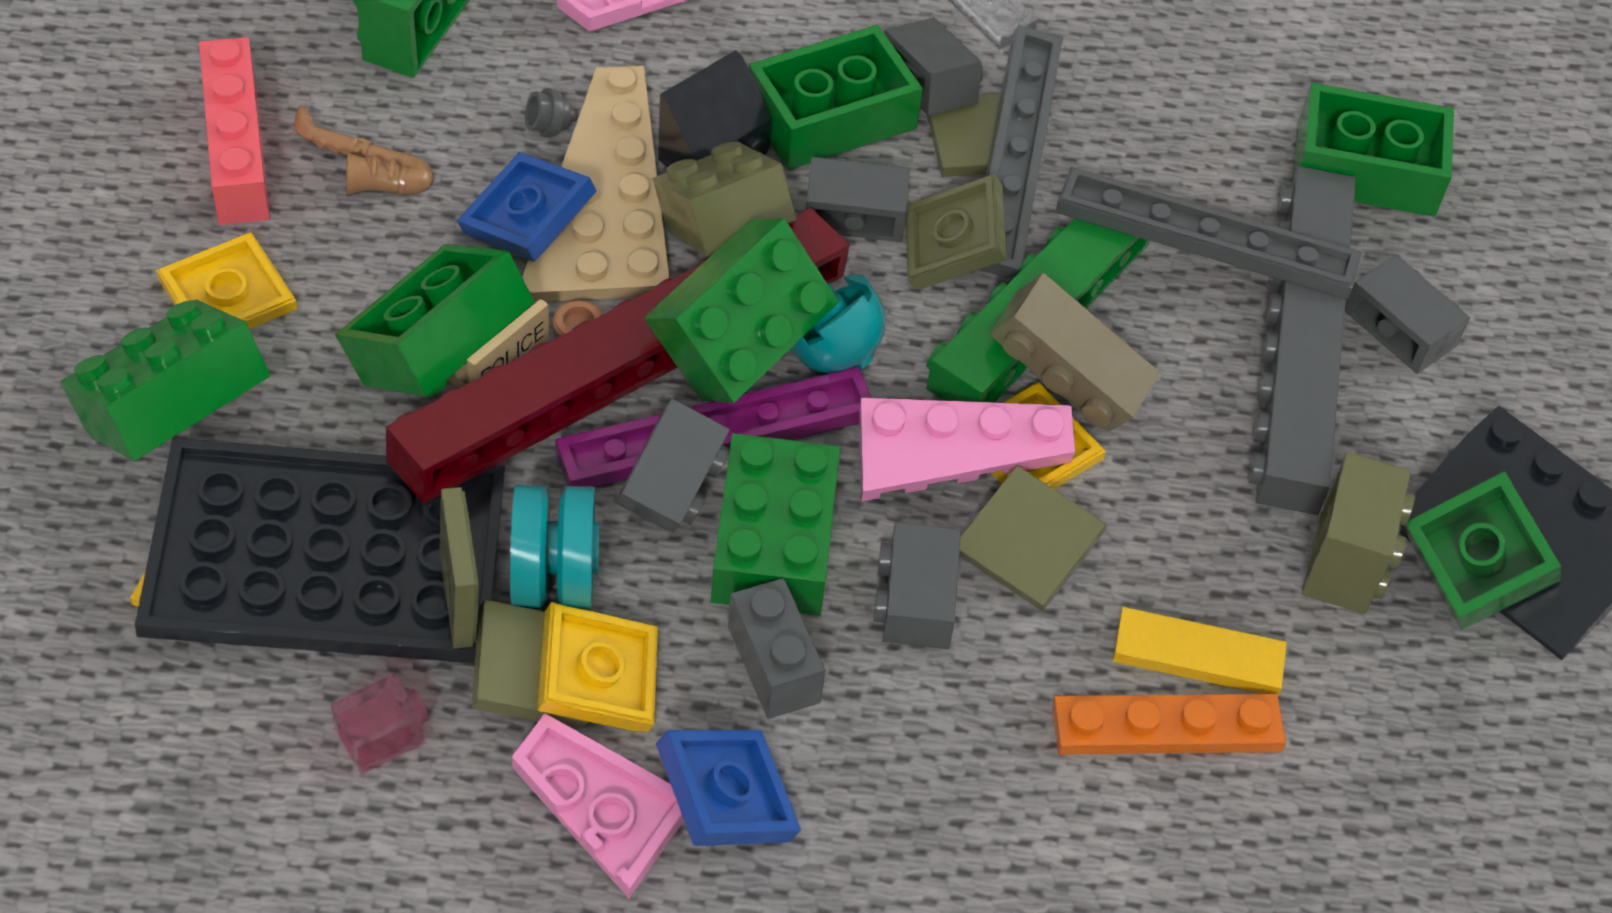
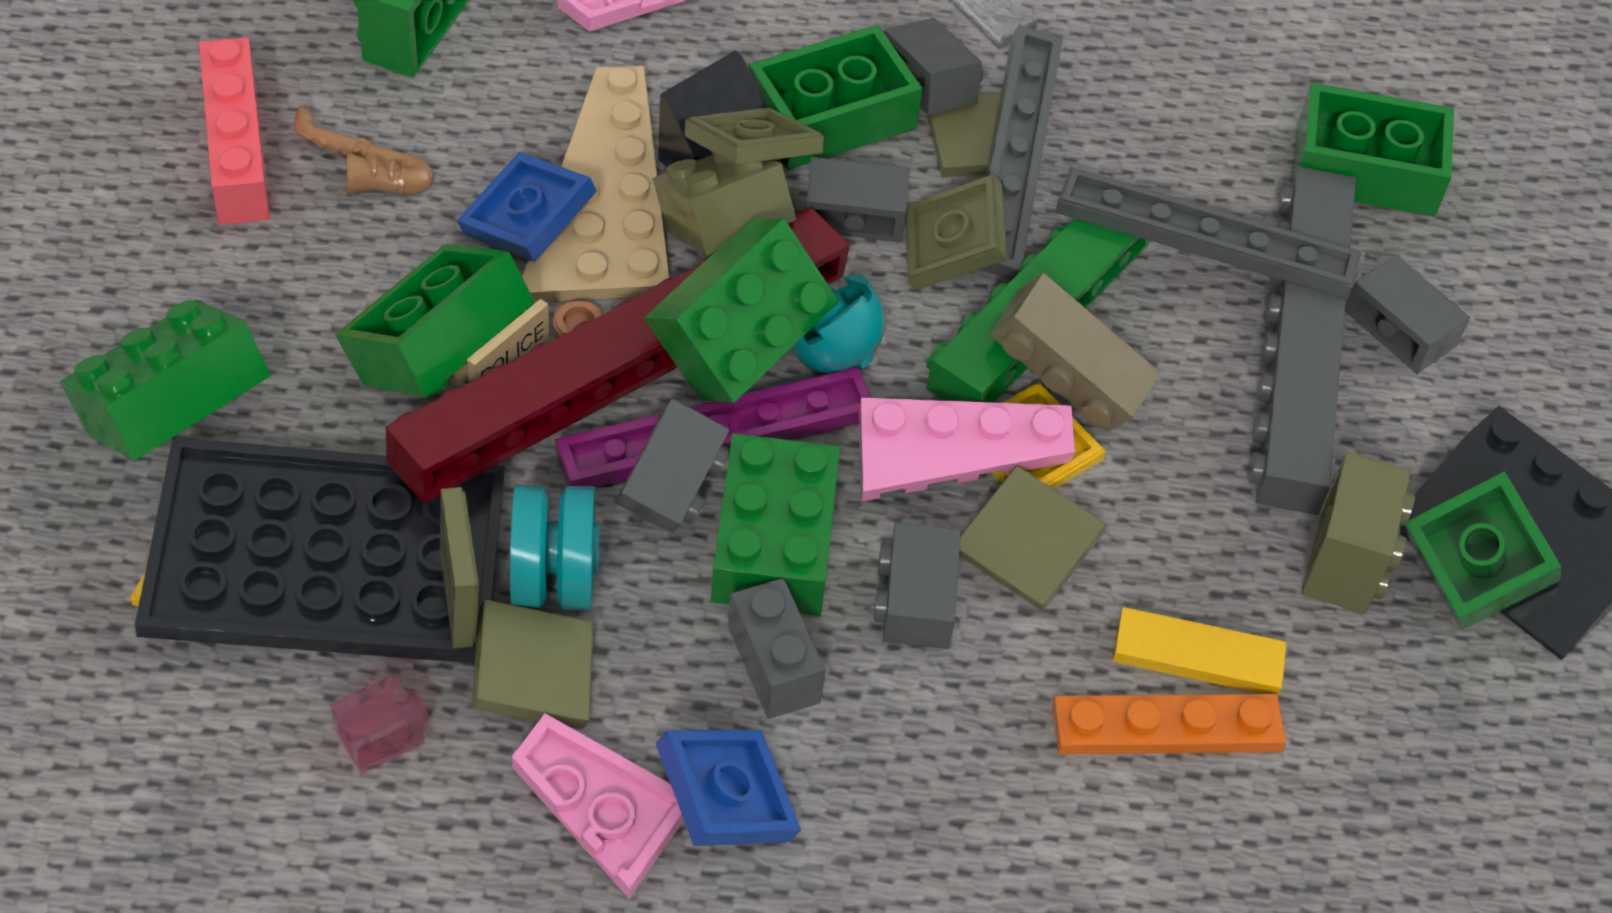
(232, 279): yellow tile -> none
(548, 112): dark grey plate -> none
(598, 668): yellow tile -> none
(753, 135): none -> olive tile

